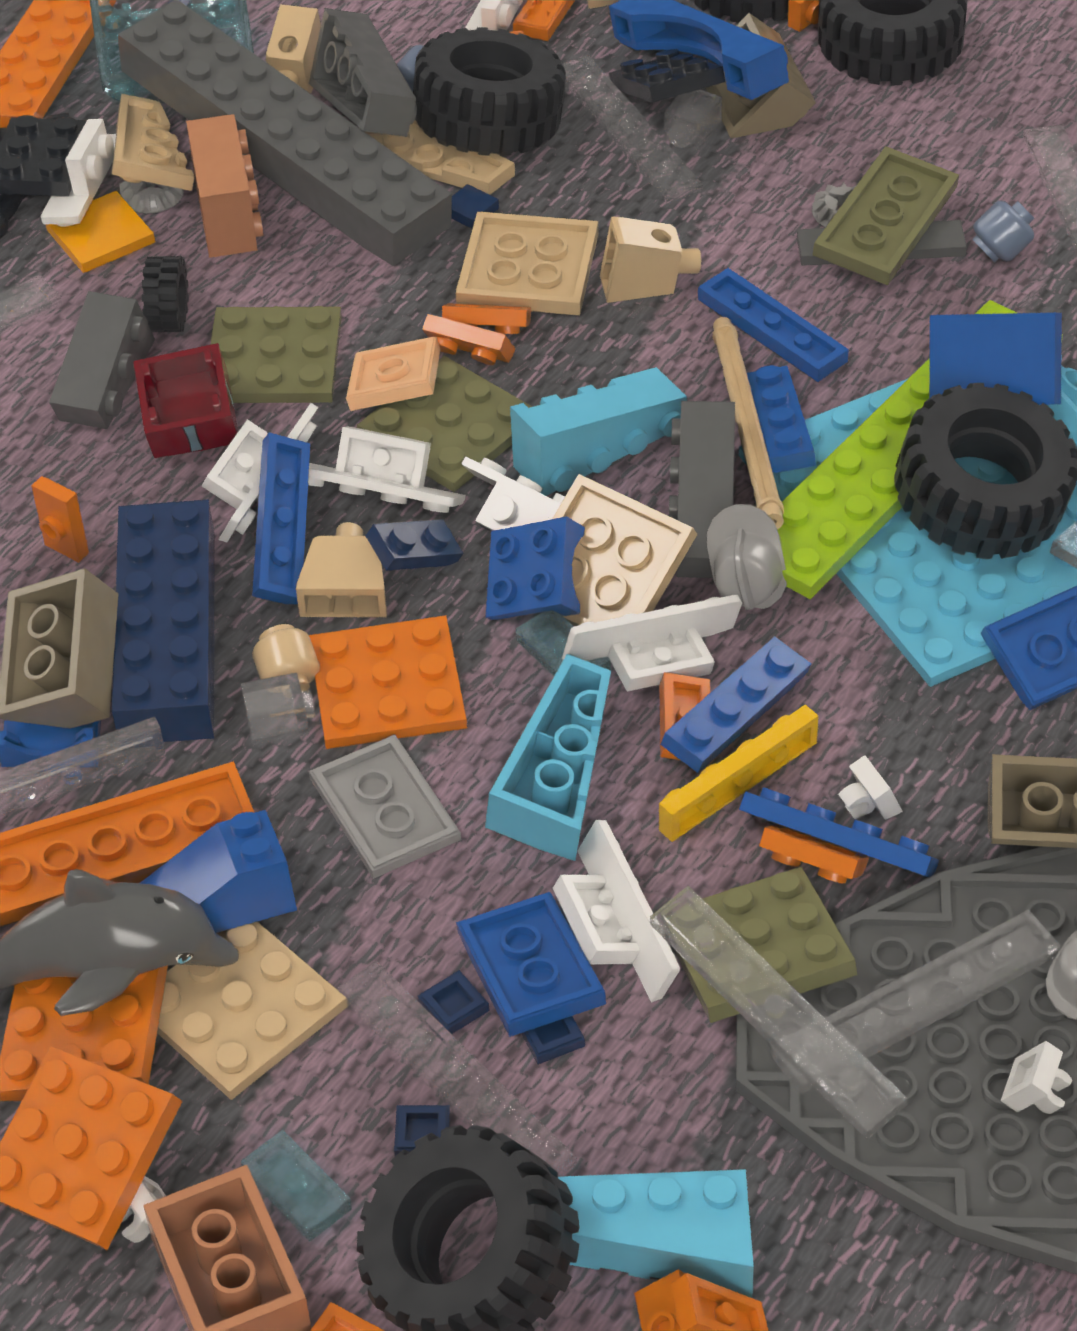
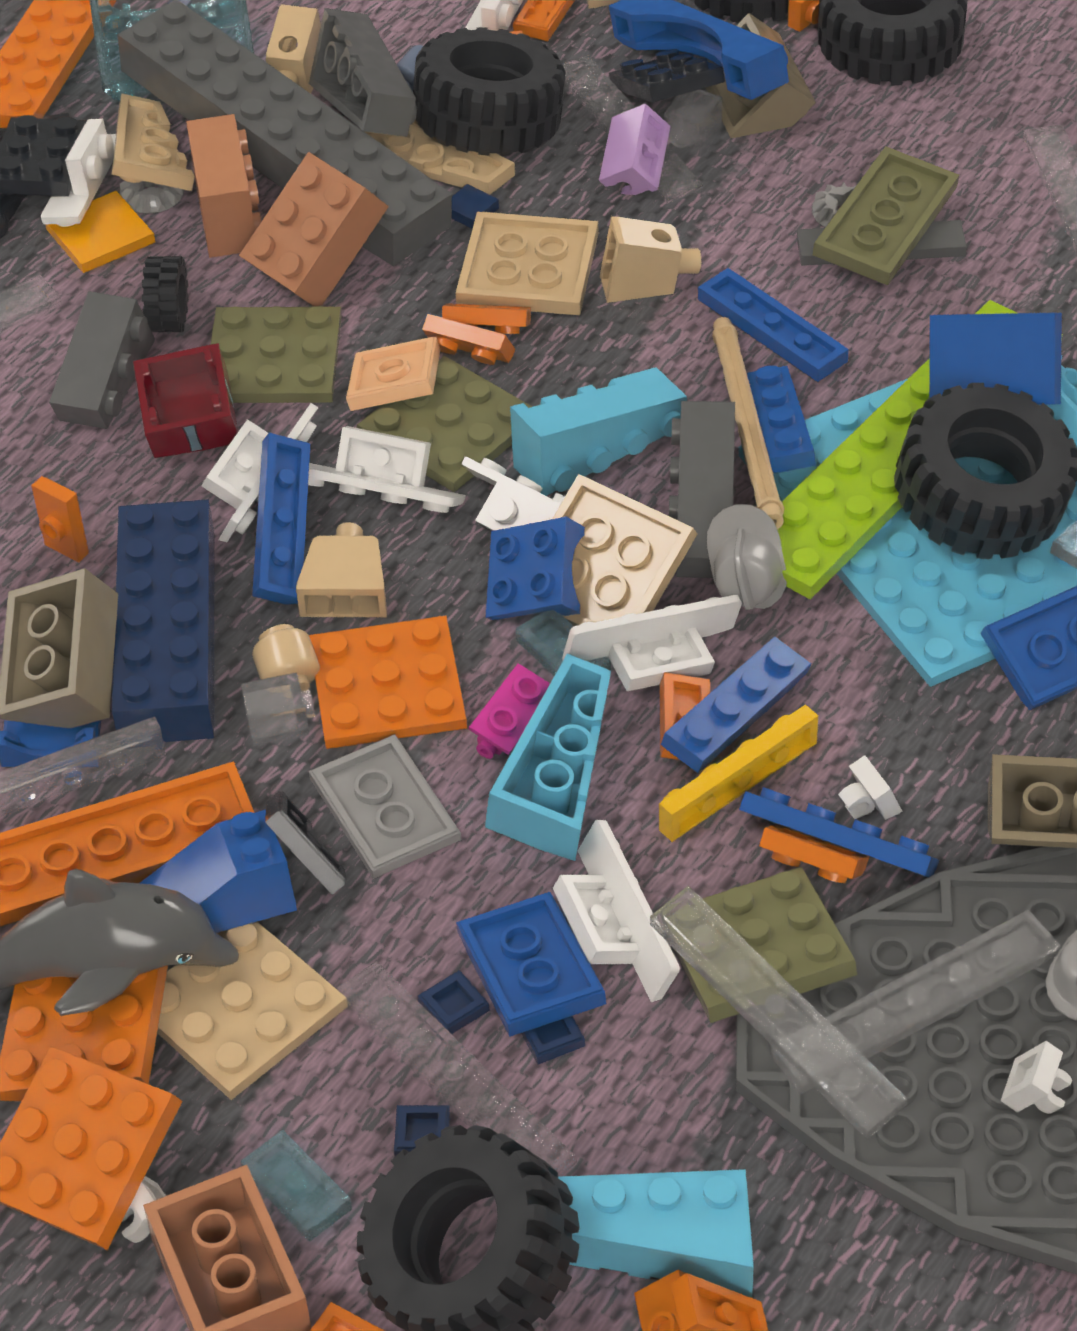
(296, 833): none -> tile
(314, 230): none -> nougat brick
(414, 544): dark blue plate -> none
(508, 712): none -> dark pink hinge
(635, 150): none -> lavender hinge
(1004, 230): sand blue head -> none

